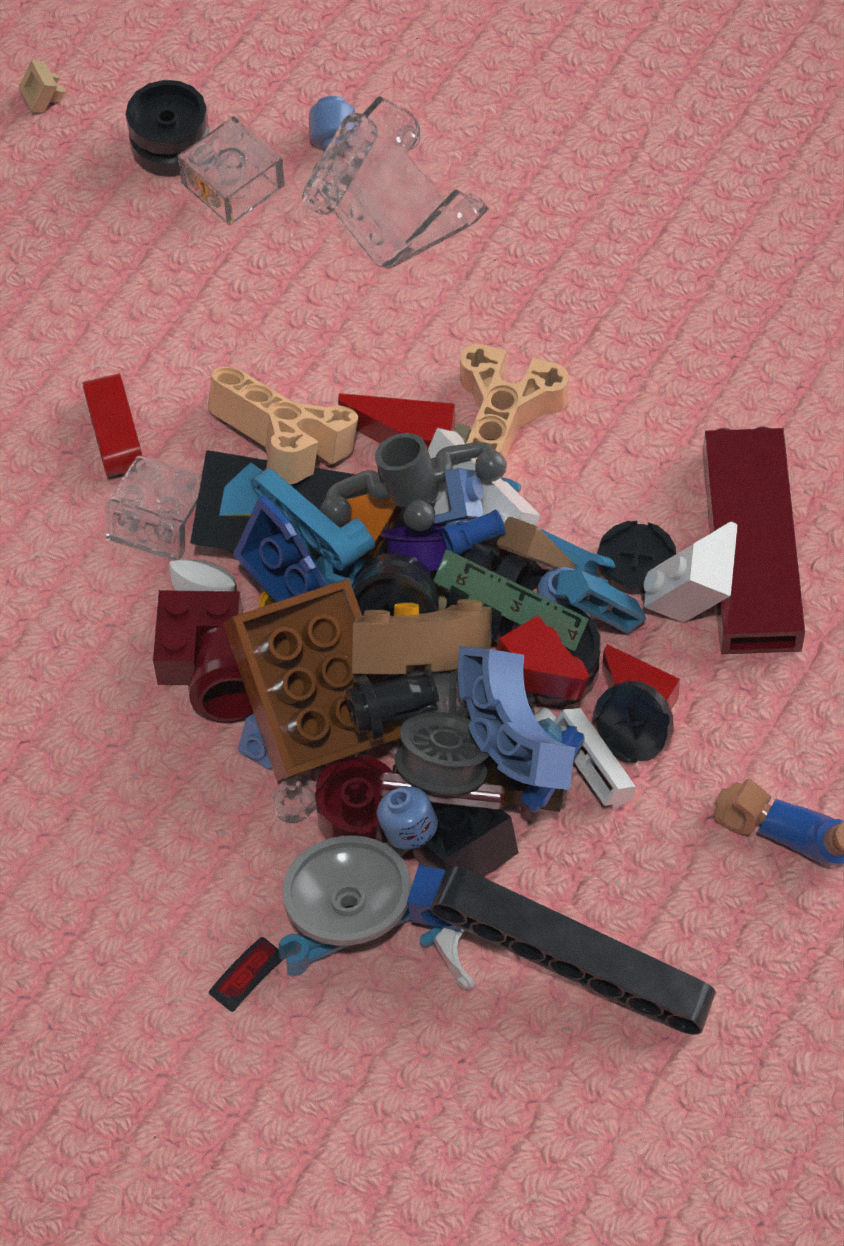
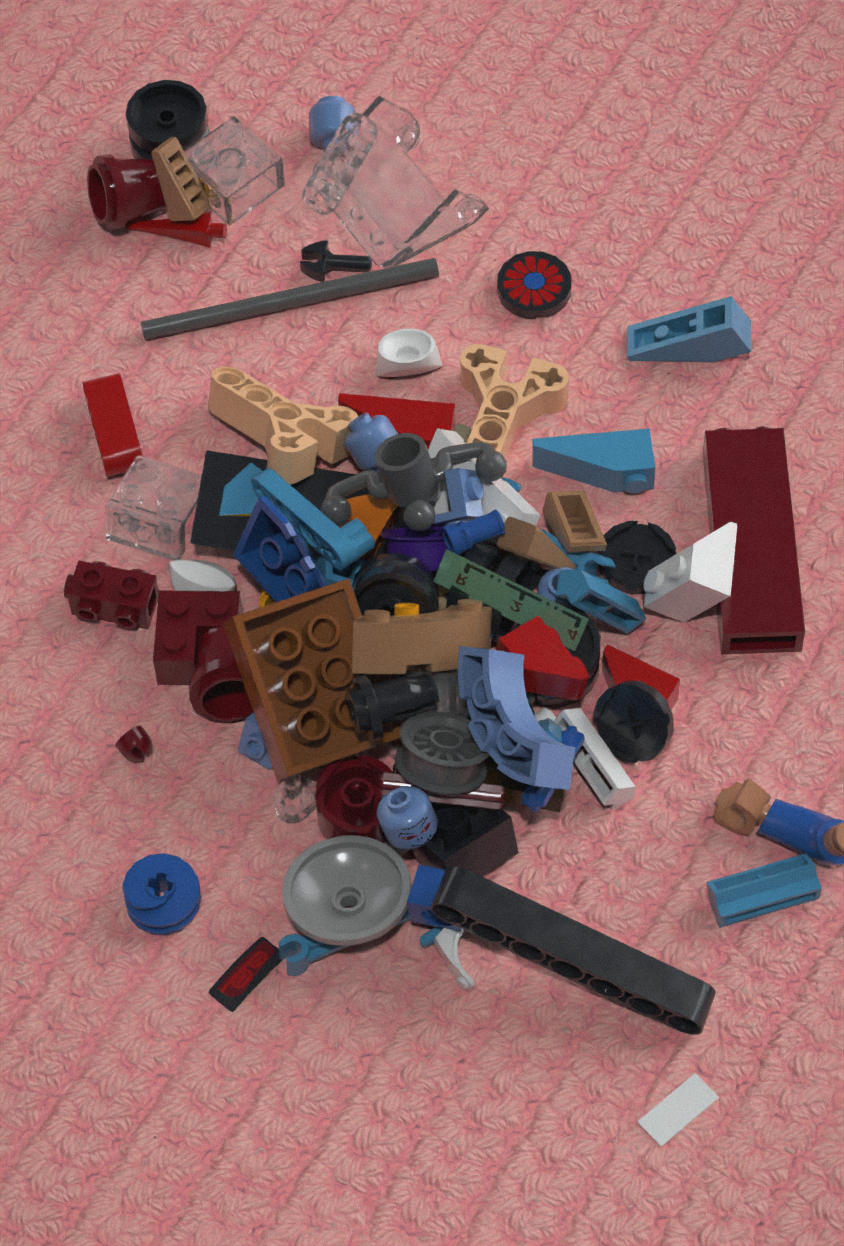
(40, 87): tan tile -> none
(112, 594): none -> dark red brick
(123, 190): none -> dark red piece
(133, 743): none -> dark red hinge
(143, 890): none -> blue piece
(179, 183): none -> medium nougat slope
(196, 231): none -> red piece
(289, 298): none -> dark grey piece
(329, 261): none -> black bar
(365, 438): none -> medium blue head
(407, 353): none -> white piece
(534, 284): none -> tile
(573, 521): none -> medium nougat slope
(605, 460): none -> dark azure slope
(678, 1109): none -> white sticker
(693, 334): none -> dark azure slope
(764, 890): none -> dark azure piece

